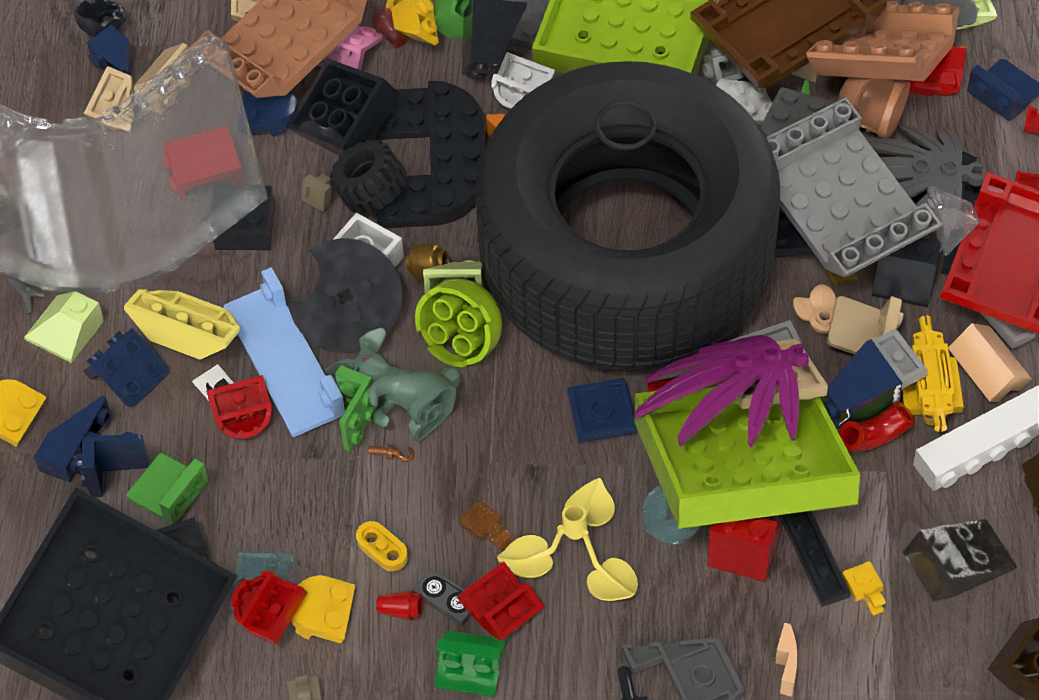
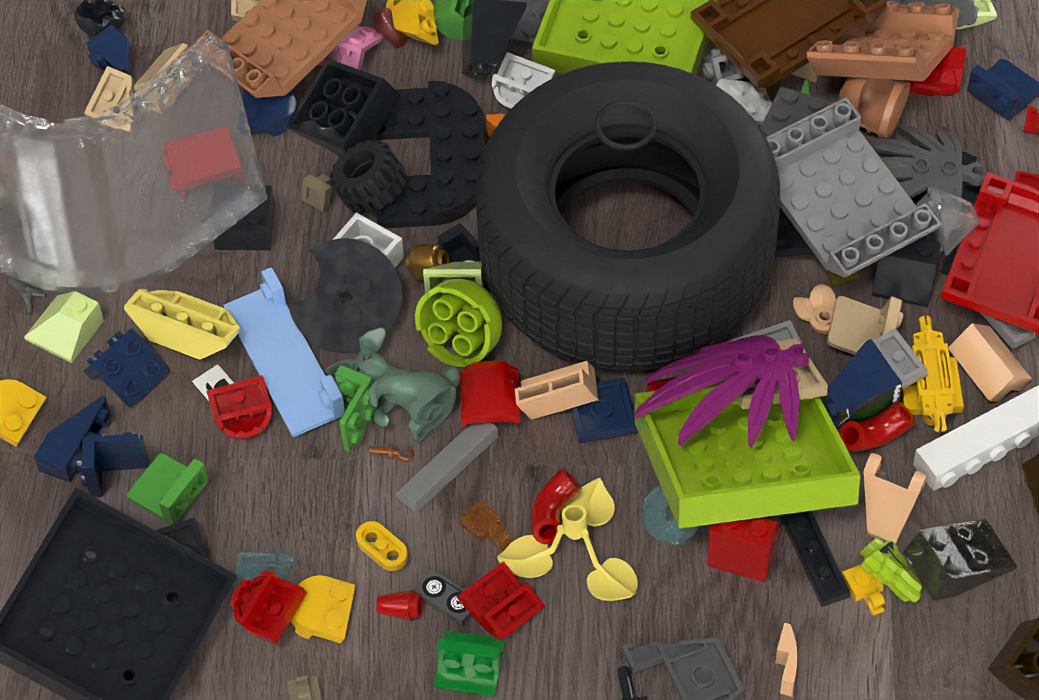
(447, 465): none -> light grey slope
(459, 244): none -> black panel
(489, 393): none -> red slope
(550, 504): none -> red cylinder
(557, 390): none -> light nougat piece
(887, 503): none -> light nougat flag
(891, 569): none -> lime rock

